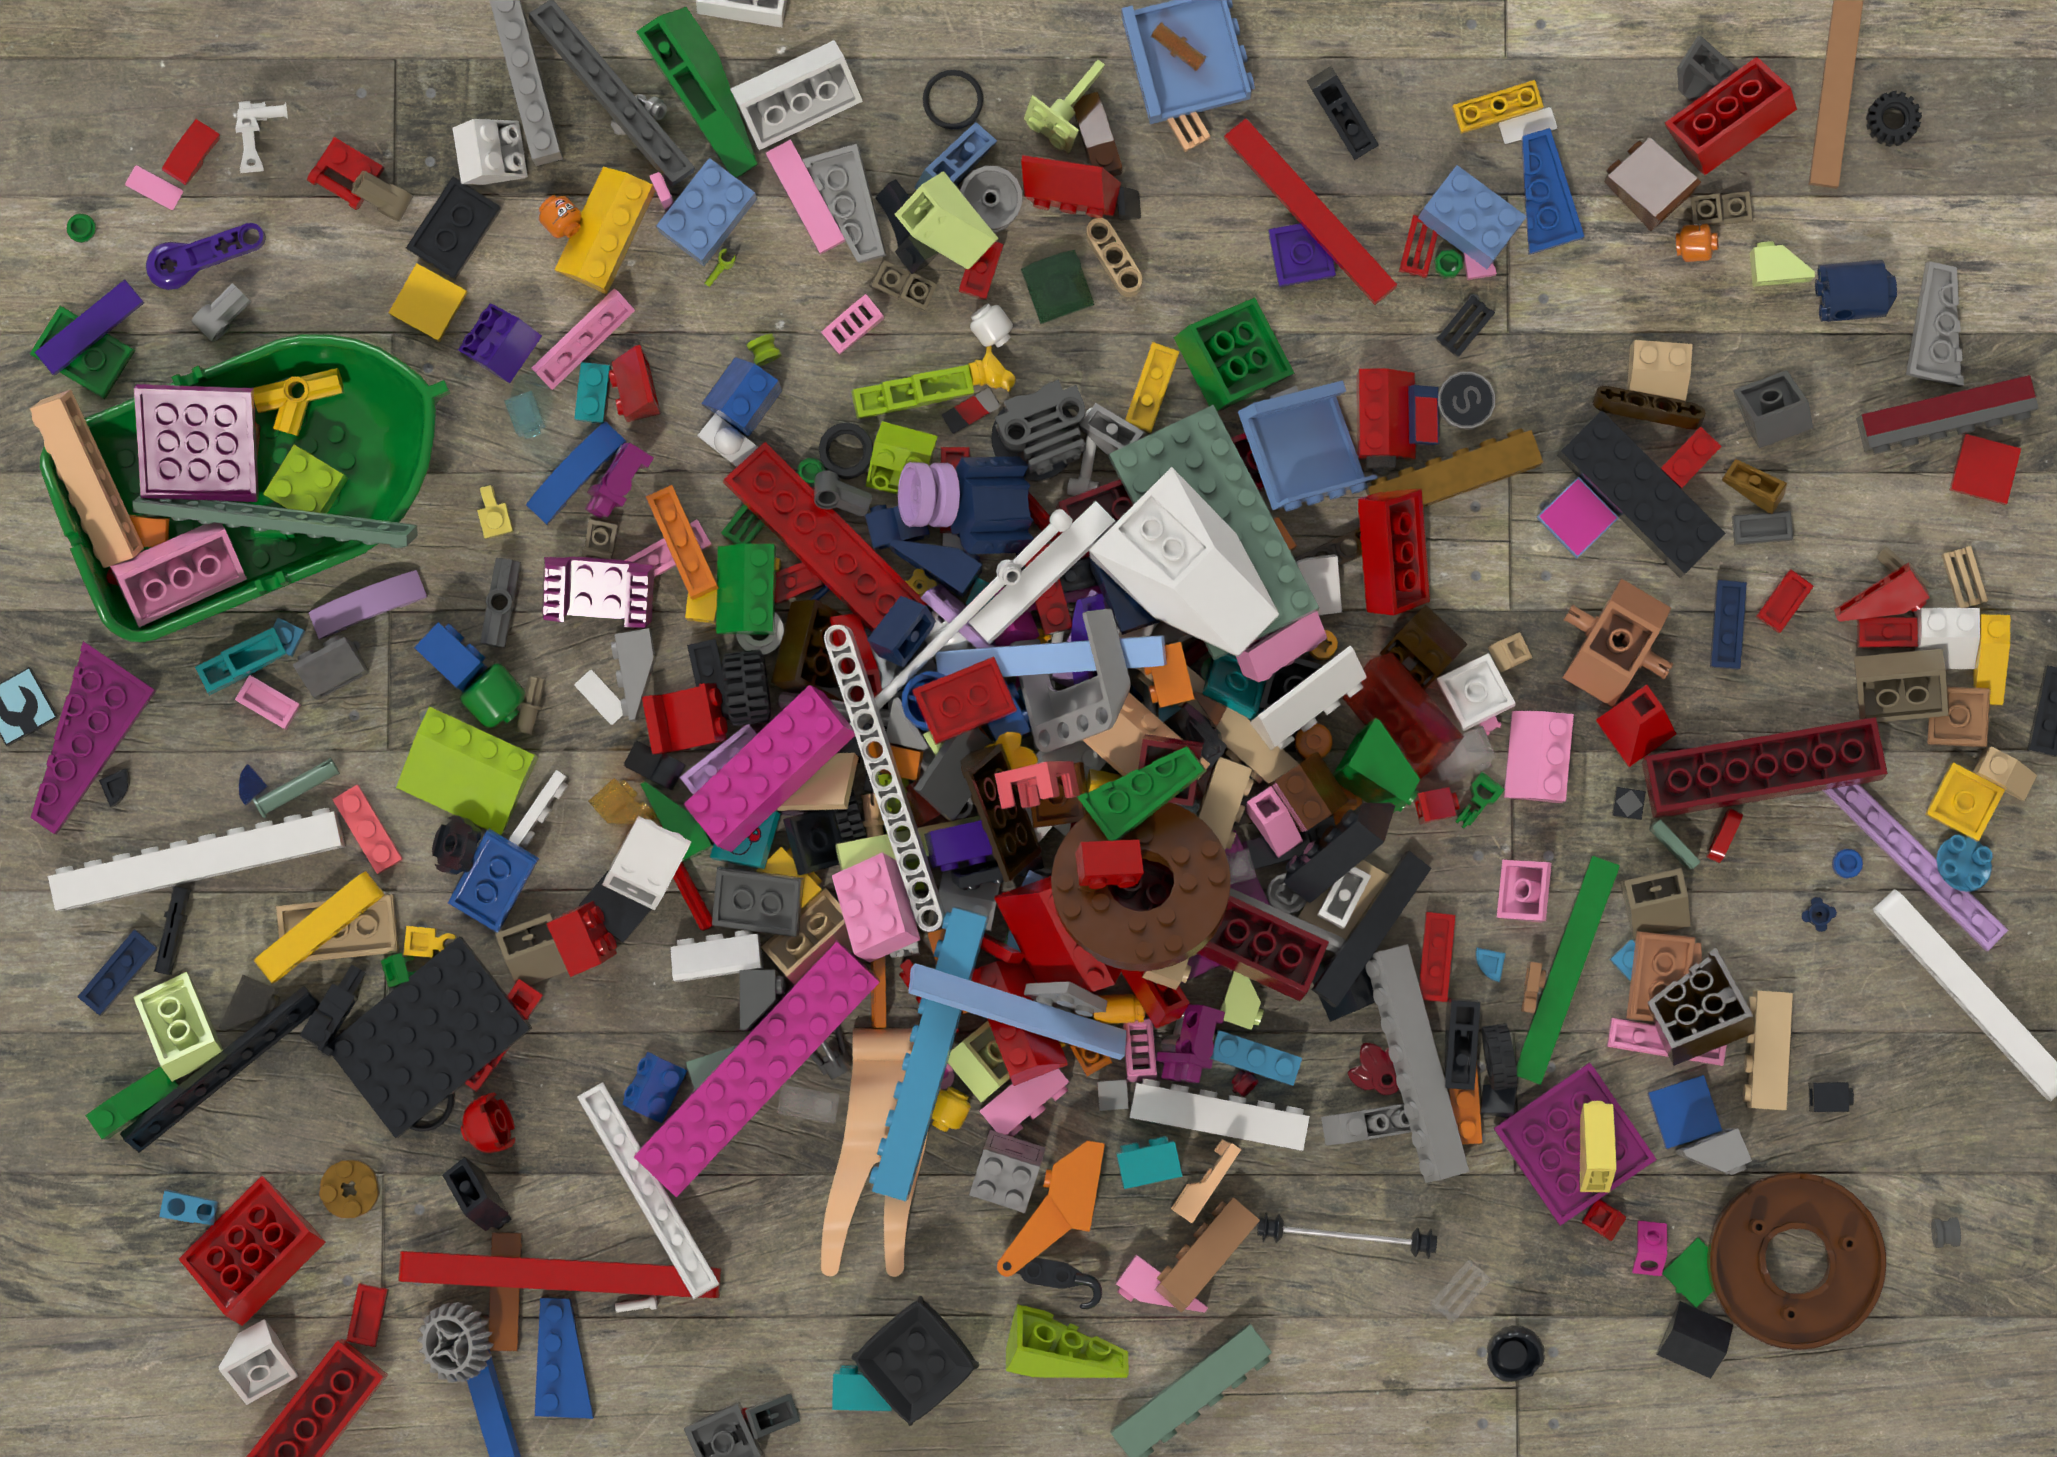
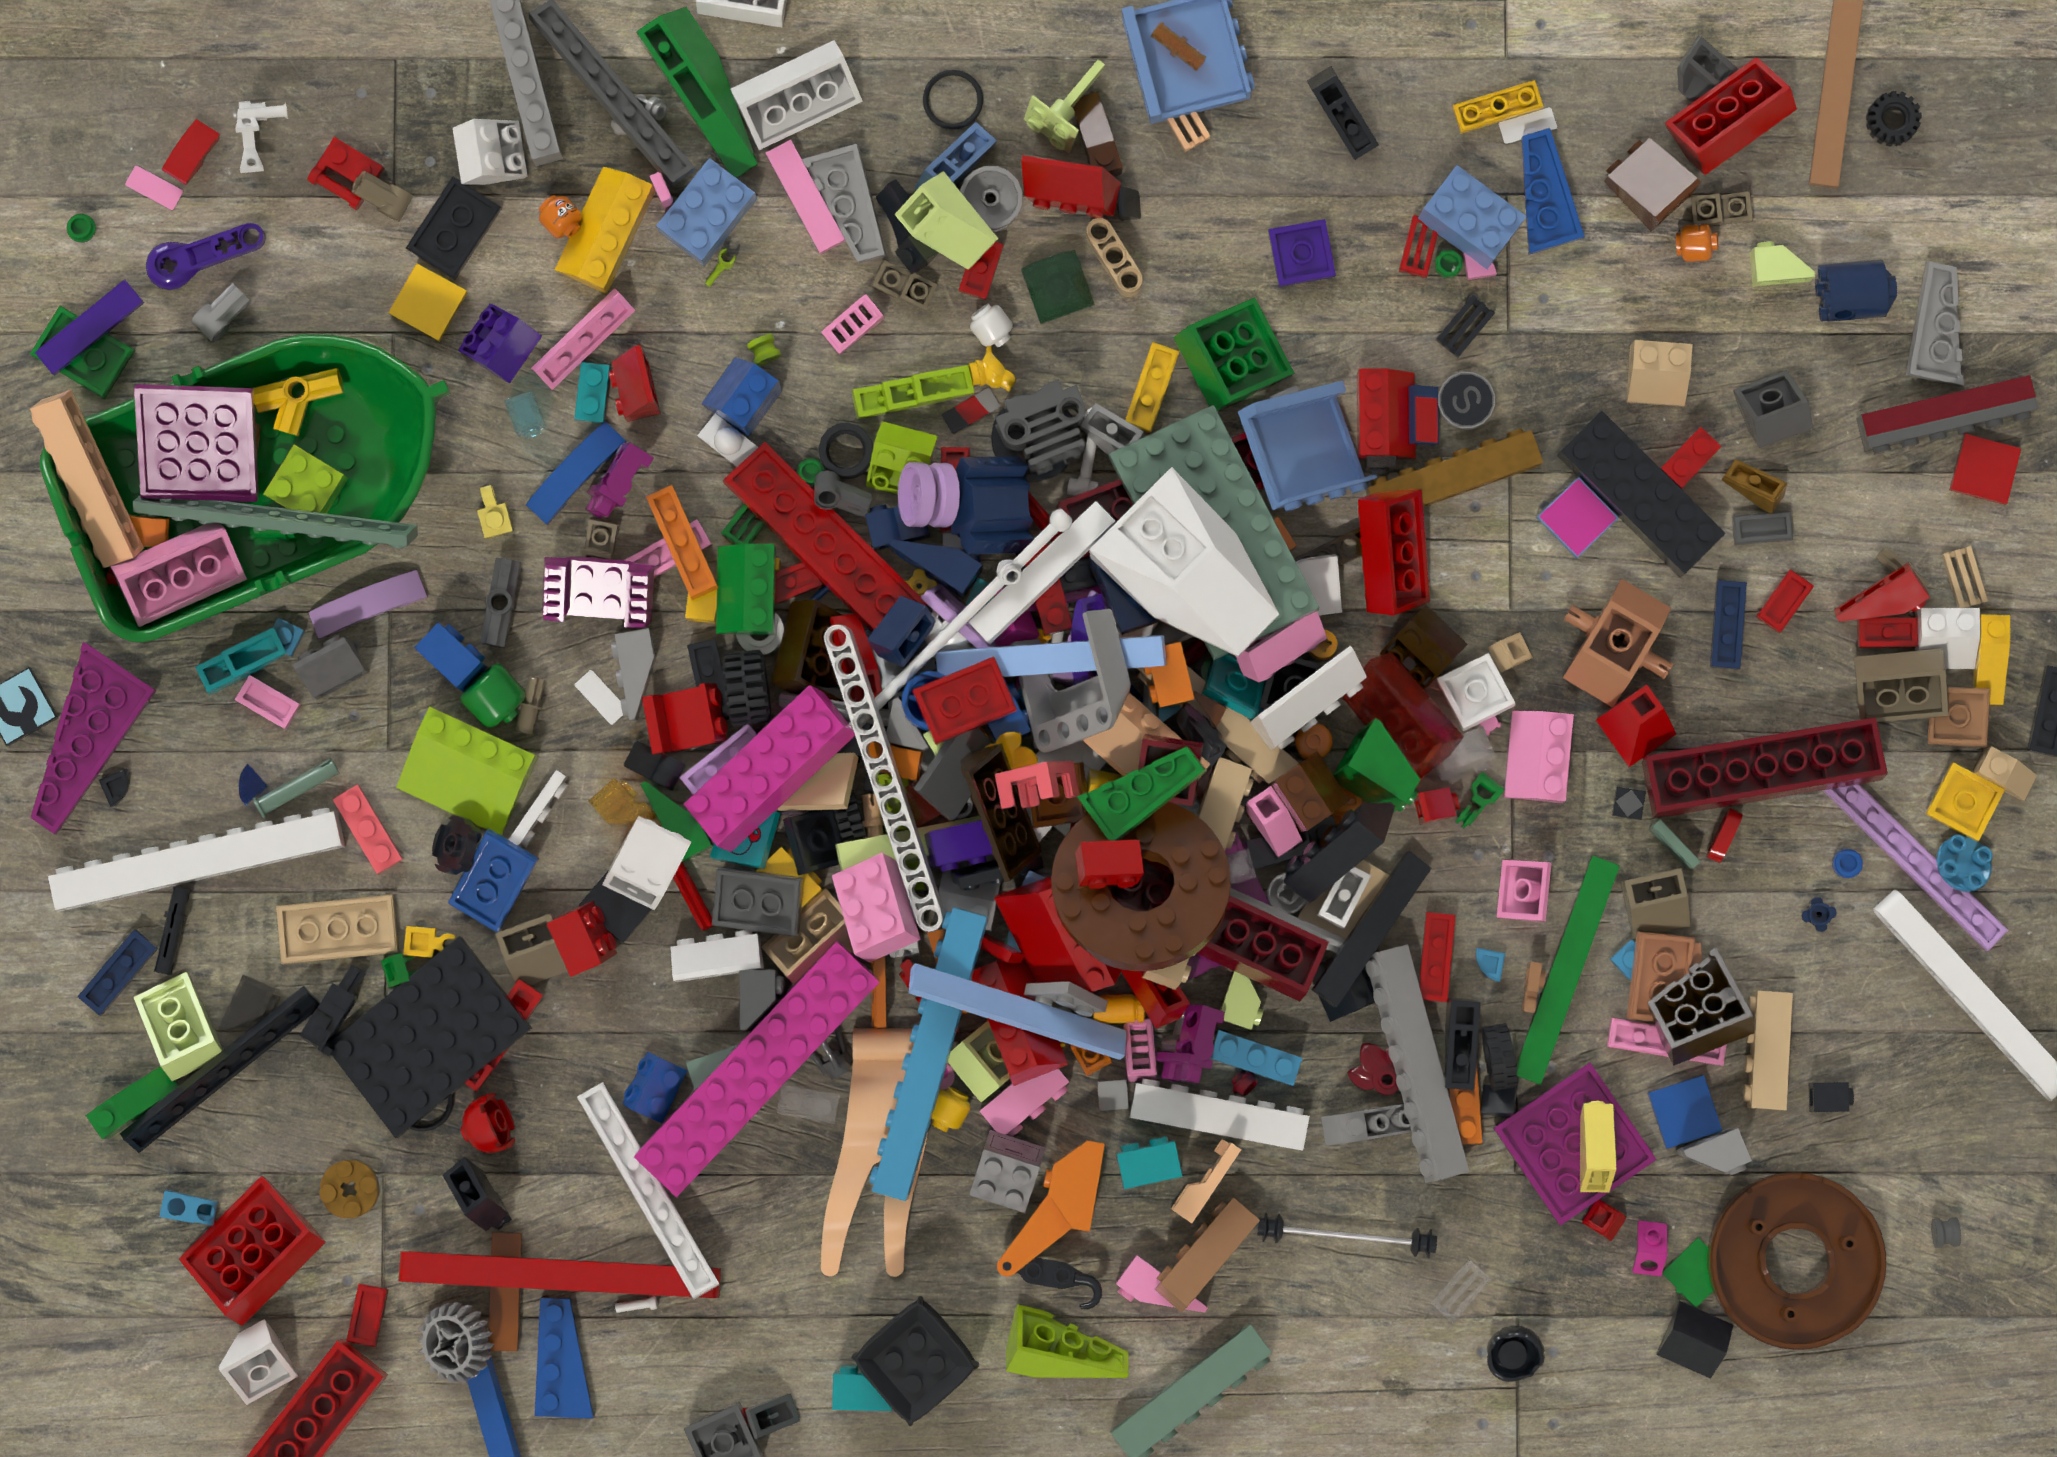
(319, 927): yellow beam -> none
(1310, 211): red tile -> none
(1621, 401): dark brown beam -> none

